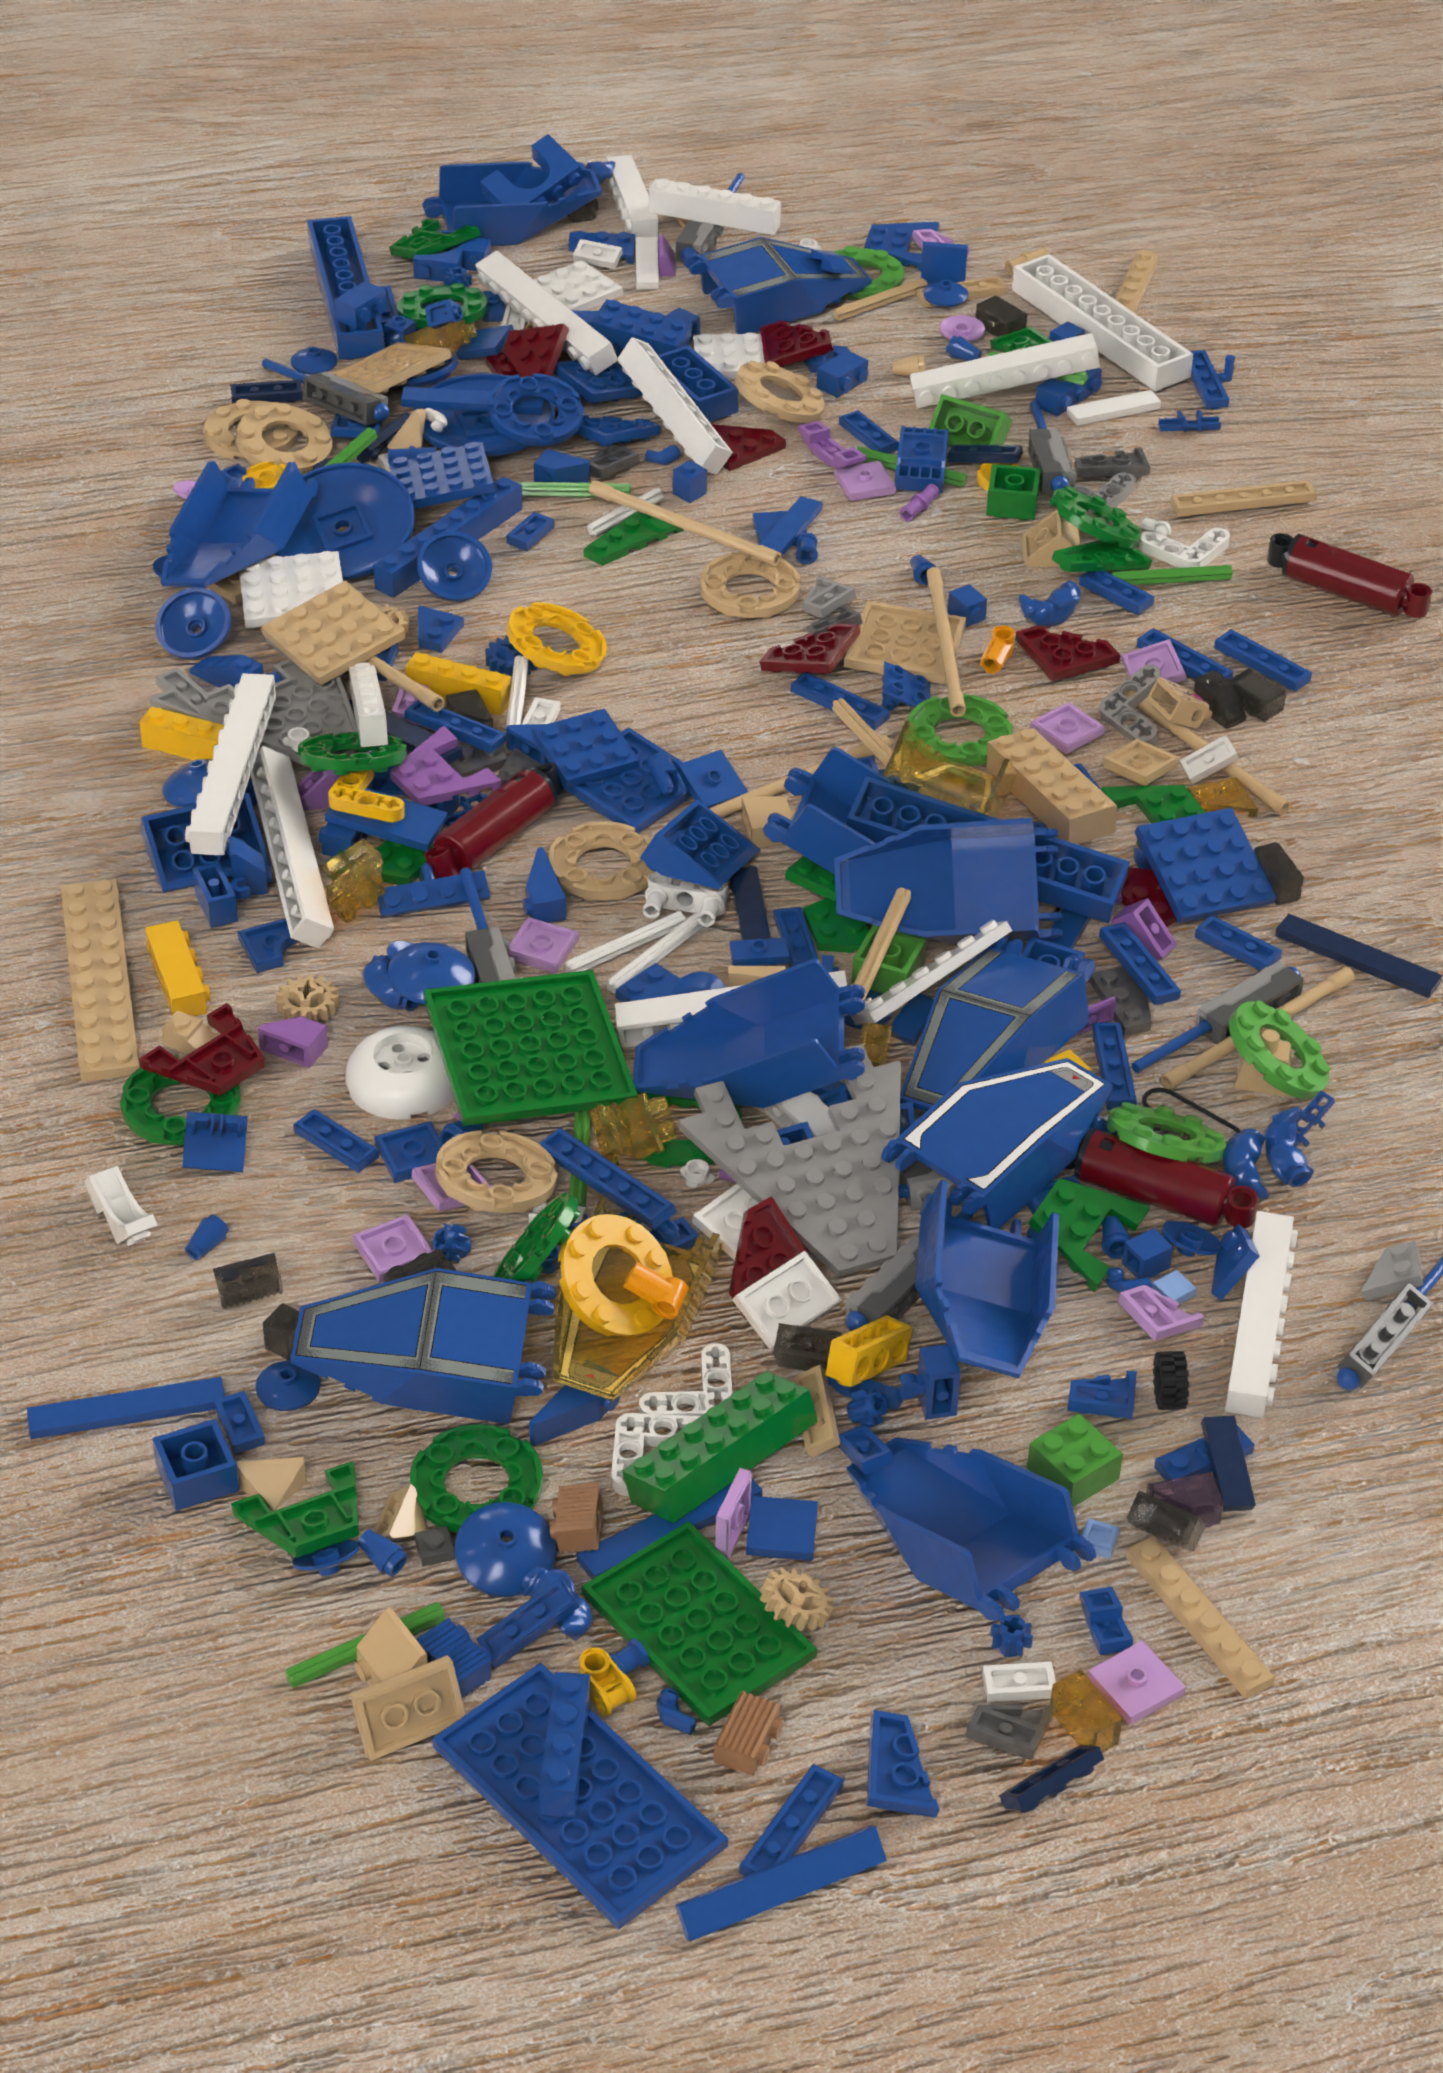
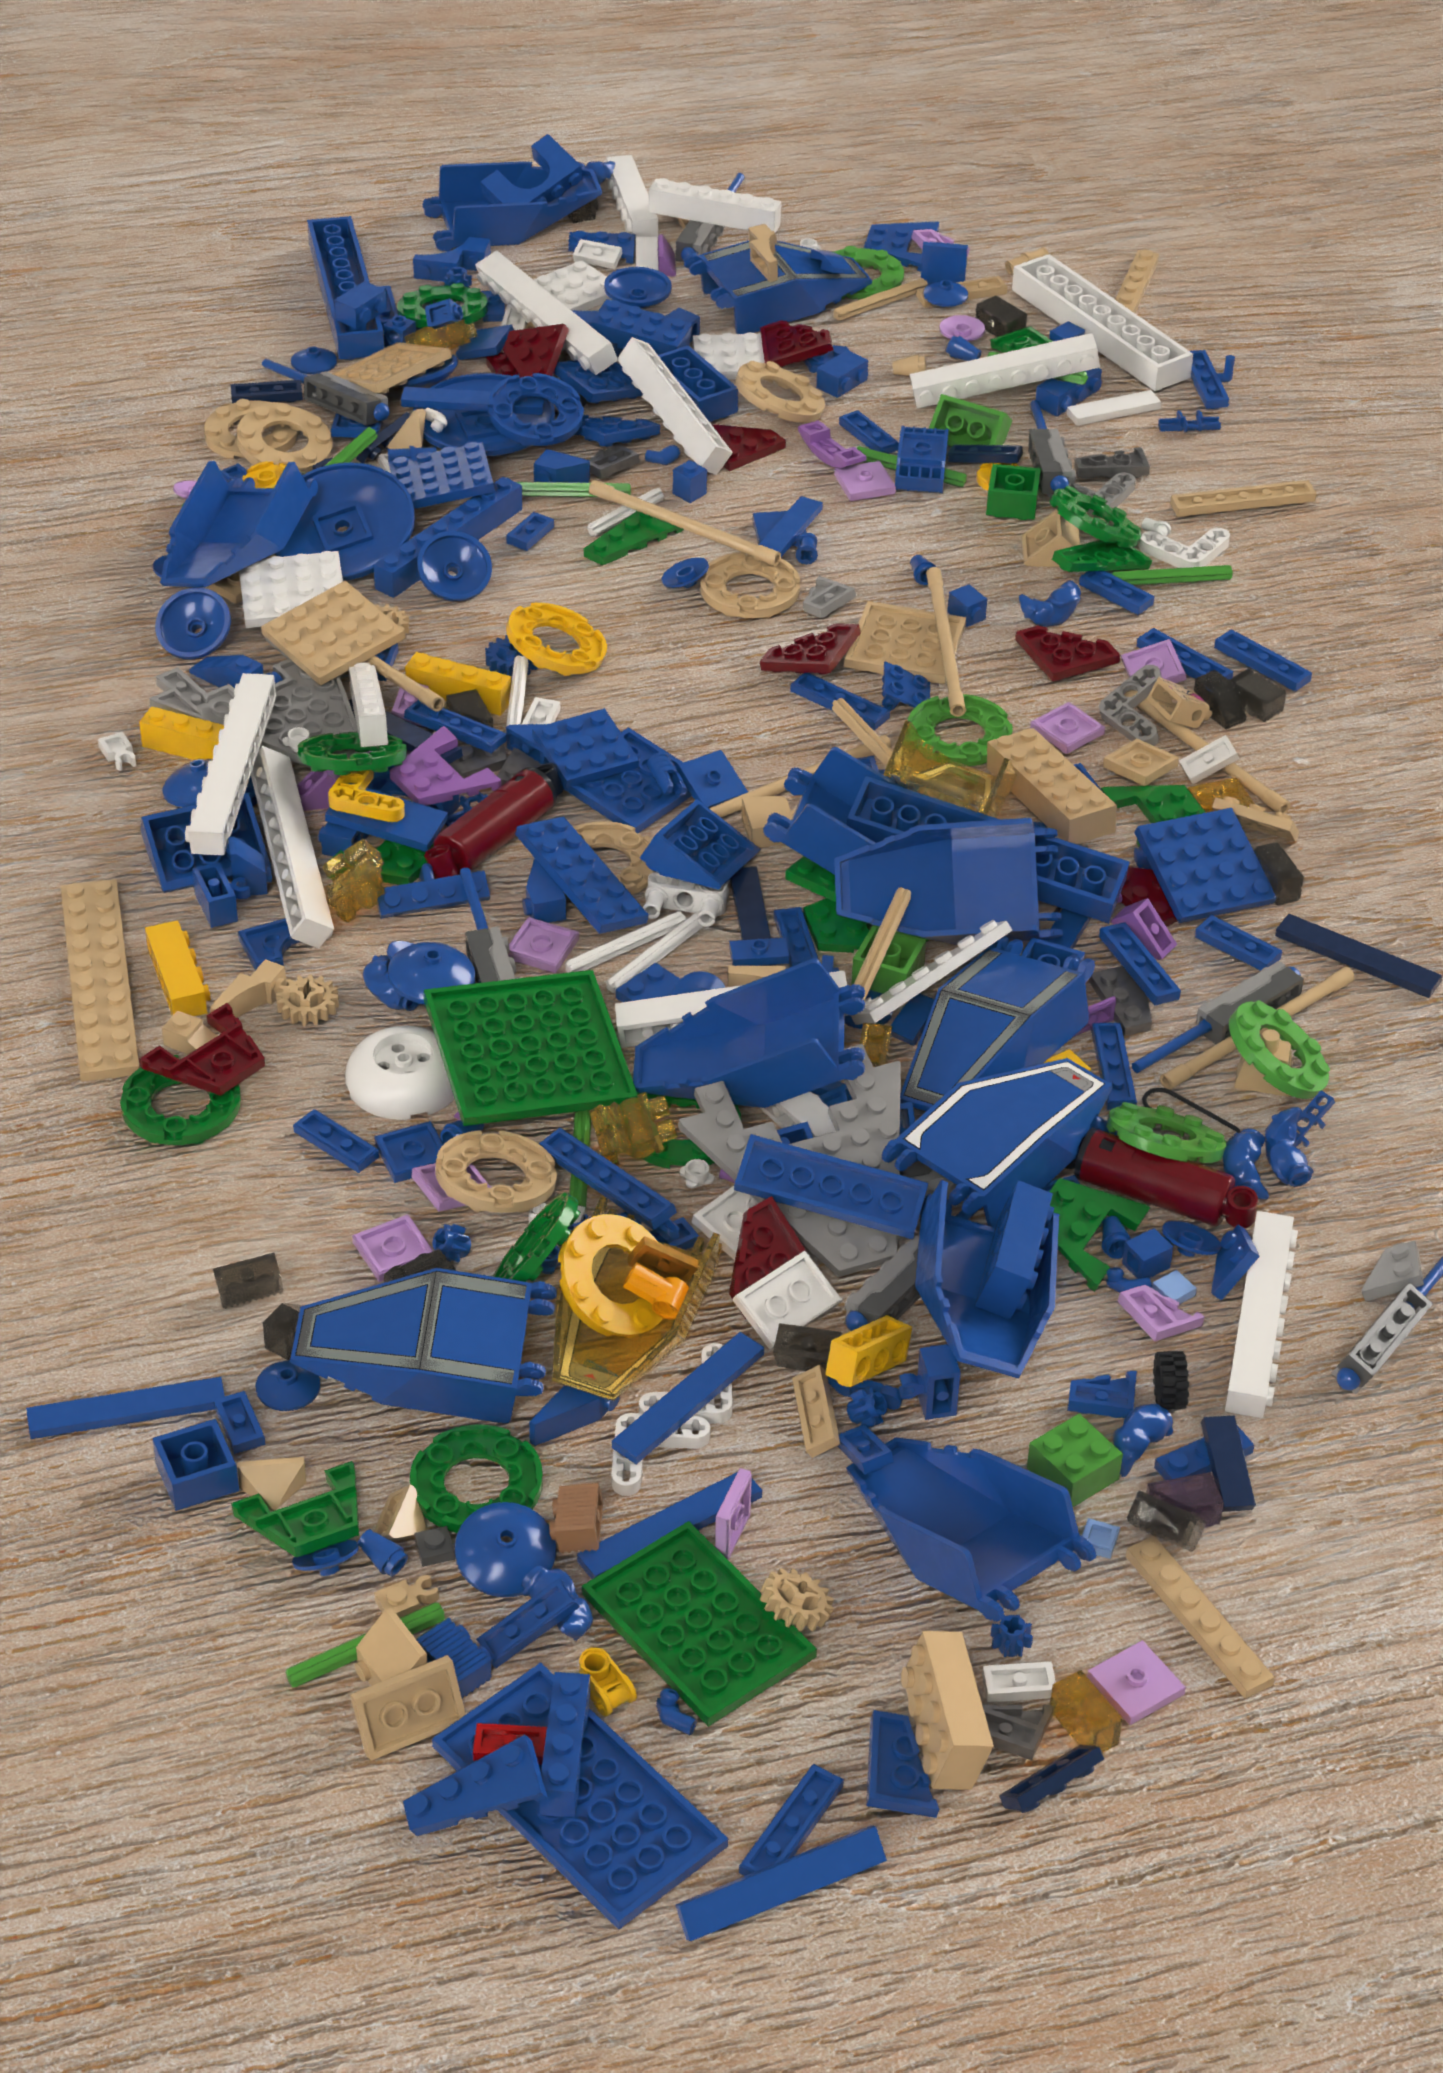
(117, 748): none -> white plate
(124, 1215): white arch -> none
(206, 1237): blue cone -> none
(215, 1142): blue hinge -> none
(254, 990): none -> tan slope
(294, 1039): medium lavender slope -> none
(406, 1598): none -> tan plate
(427, 241): green wing -> none
(437, 628): blue wing -> none
(488, 1784): none -> blue wing
(494, 1736): none -> red plate
(581, 875): none -> blue plate
(631, 1657): blue bush -> none
(638, 286): none -> blue dish
(663, 1259): none -> pearl gold plate
(685, 573): none -> blue dish
(687, 1398): none -> blue tile
(717, 1444): green brick -> none
(747, 1733): medium nougat brick -> none
(762, 248): none -> tan slope
(782, 1528): blue tile -> none
(831, 1186): none -> blue plate
(846, 616): flat silver wing -> none
(919, 502): medium lavender pin -> none
(947, 1710): none -> tan piece
(998, 649): light orange piece -> none
(1015, 1250): none -> blue brick
(1105, 1620): blue slope -> none
(1140, 1428): none -> blue animal
(1257, 819): none -> tan plate
(1349, 575): dark red piece -> none

